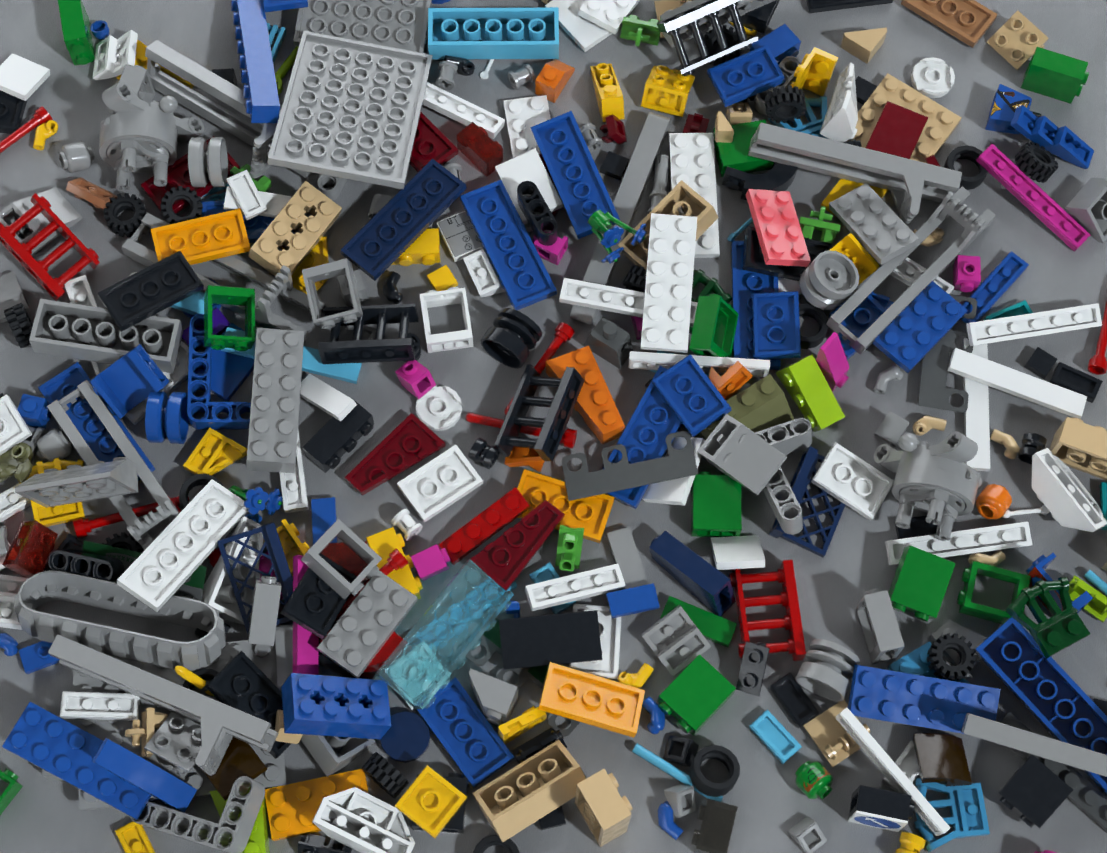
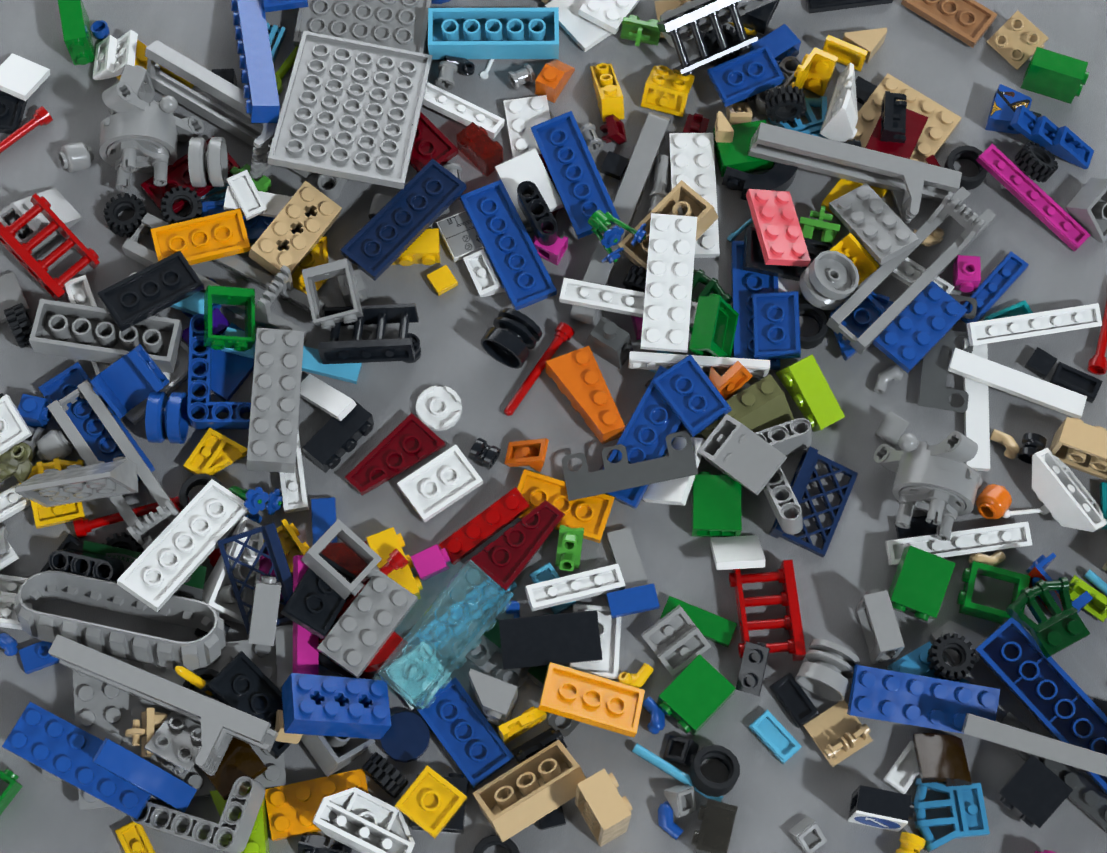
(30, 549): clear red brick -> none
(44, 132): yellow arm -> none
(86, 190): nougat plate -> none
(99, 706): white tile -> none
(390, 289): black arm -> none
(406, 524): white bush -> none
(415, 378): dark pink brick -> none
(448, 340): white window -> none
(557, 417): black fence -> none
(568, 437): red piece -> none
(693, 573): dark blue slope -> none
(814, 780): green head -> none
(833, 362): dark pink slope -> none
(845, 51): none -> yellow tile
(852, 481): white tile -> none
(892, 771): white tile -> none
(893, 118): none -> black hinge
(927, 423): tan arm -> none
(932, 77): white tile -> none

